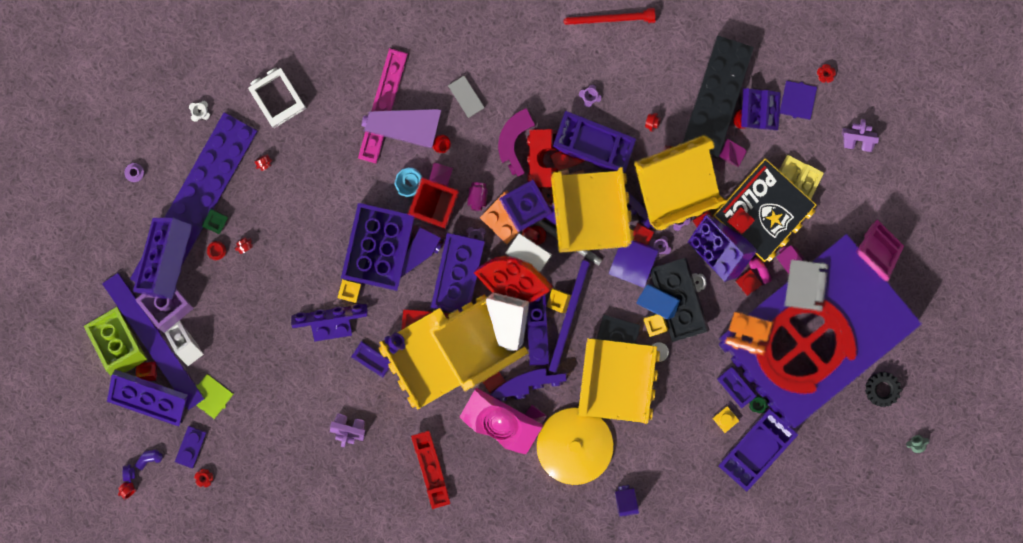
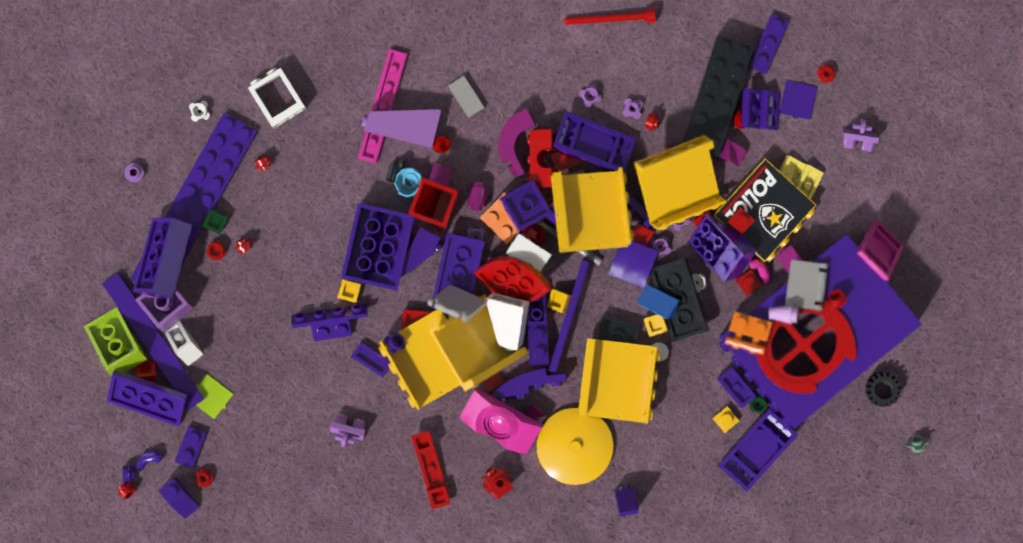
(179, 497): none -> dark purple slope
(395, 167): none -> black arm
(457, 303): none -> light grey piece
(496, 482): none -> red brick
(633, 113): none -> medium lavender plate
(768, 44): none -> dark purple plate
(784, 313): none -> lavender cone
(837, 299): none -> red plate

